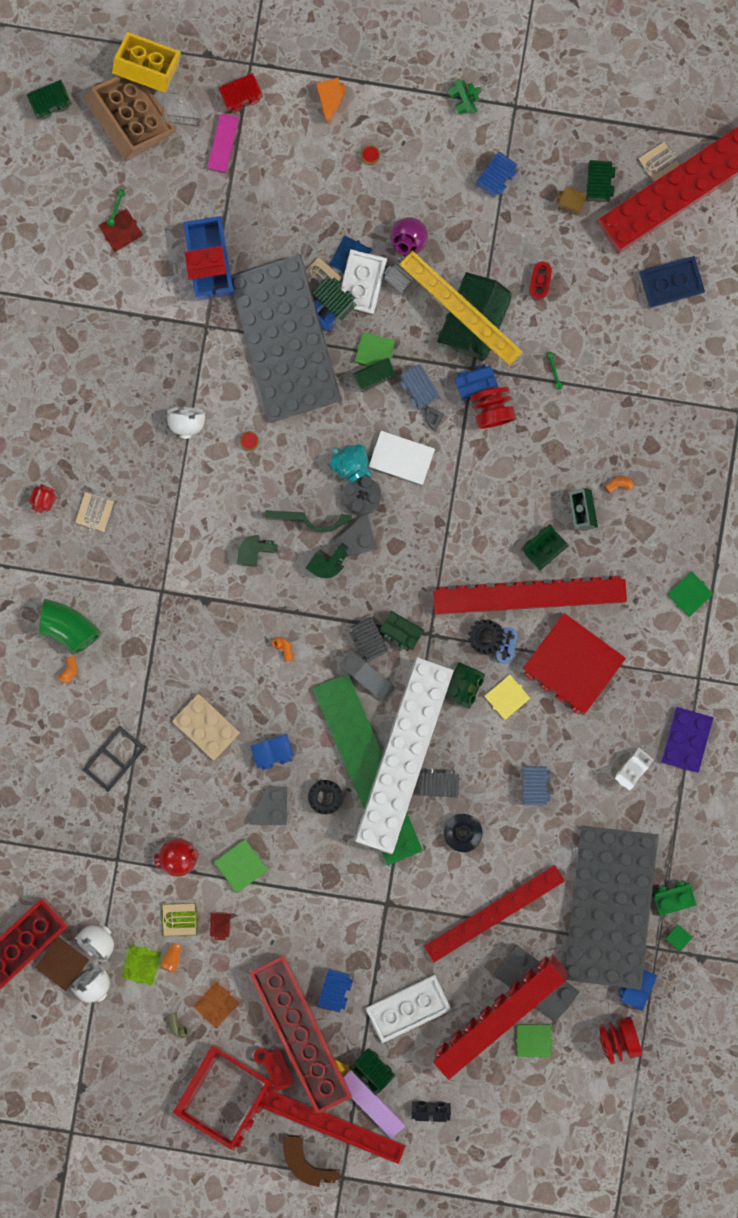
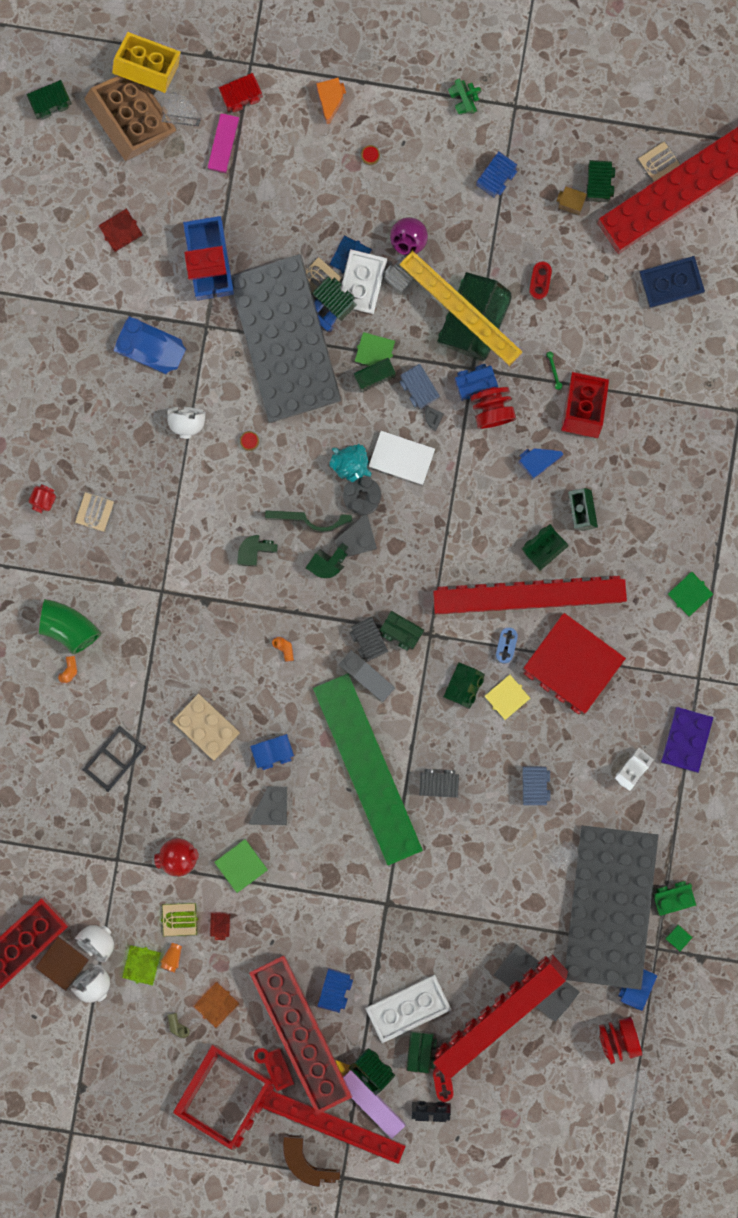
(110, 221): green hinge -> none
(149, 346): none -> blue slope
(313, 797): black tyre -> none
(403, 756): white brick -> none
(420, 1051): none -> dark green brick
(438, 1086): none -> red beam
(473, 835): black dish -> none
(476, 632): black tyre -> none
(494, 913): red plate -> none
(533, 1040): bright green piece -> none
(538, 460): none -> blue slope
(585, 405): none -> red slope
(619, 481): orange arm -> none

